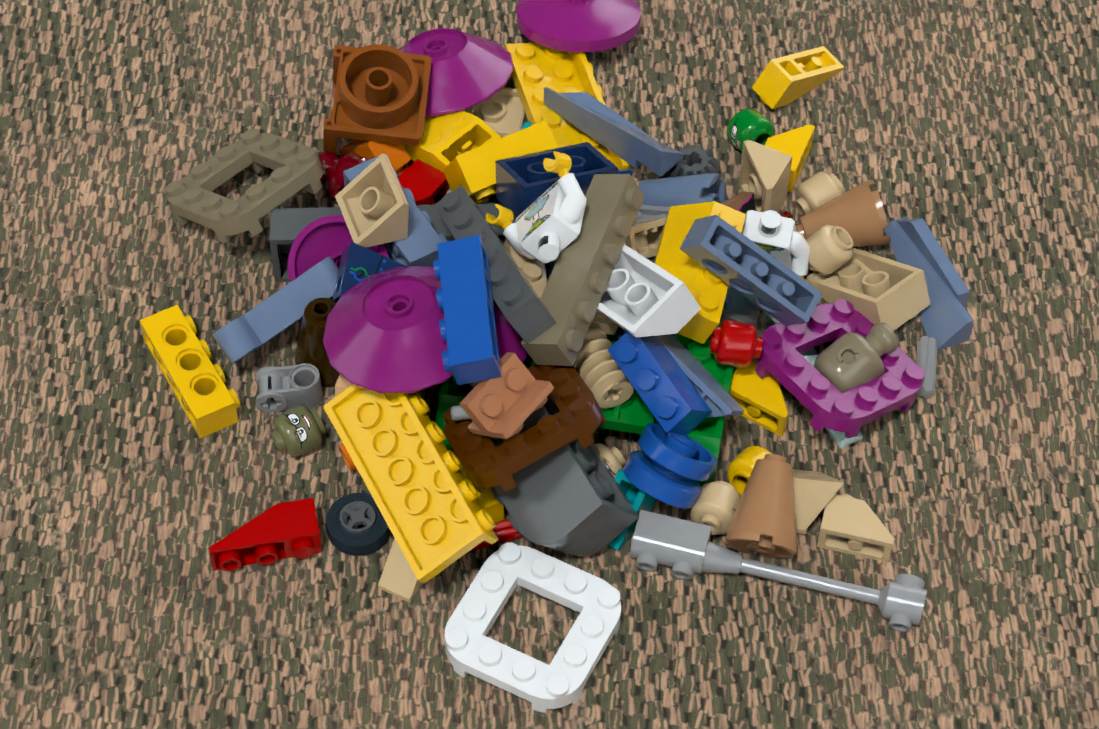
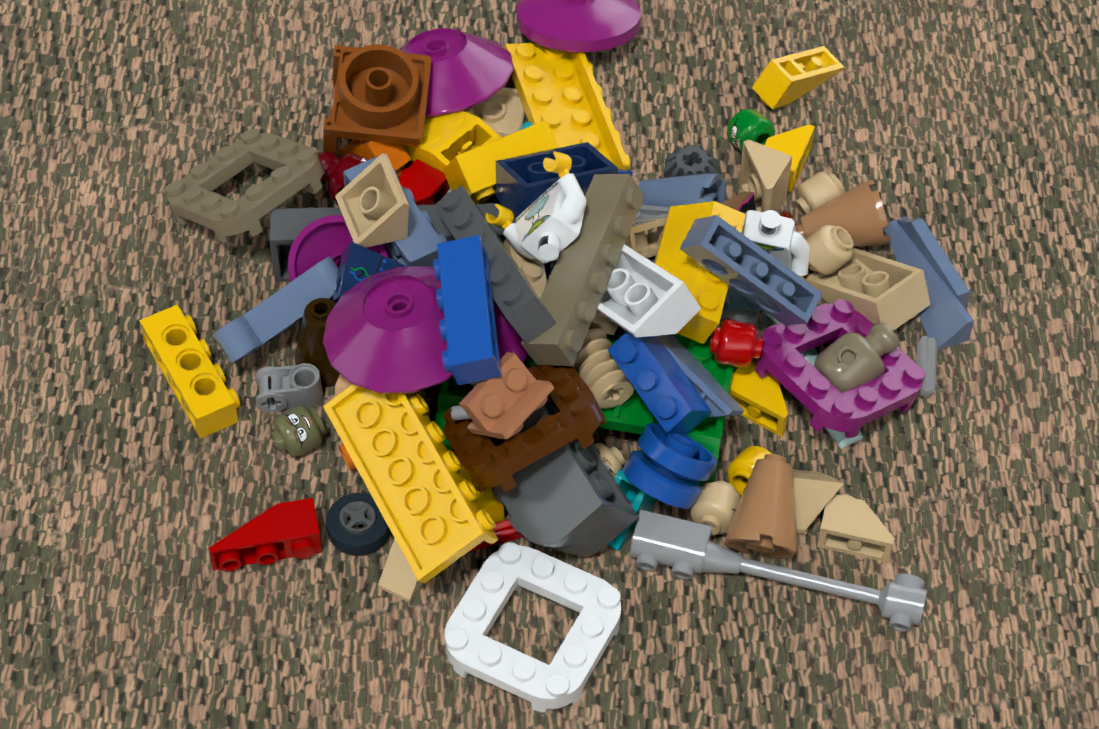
(612, 130): sand blue wedge -> none

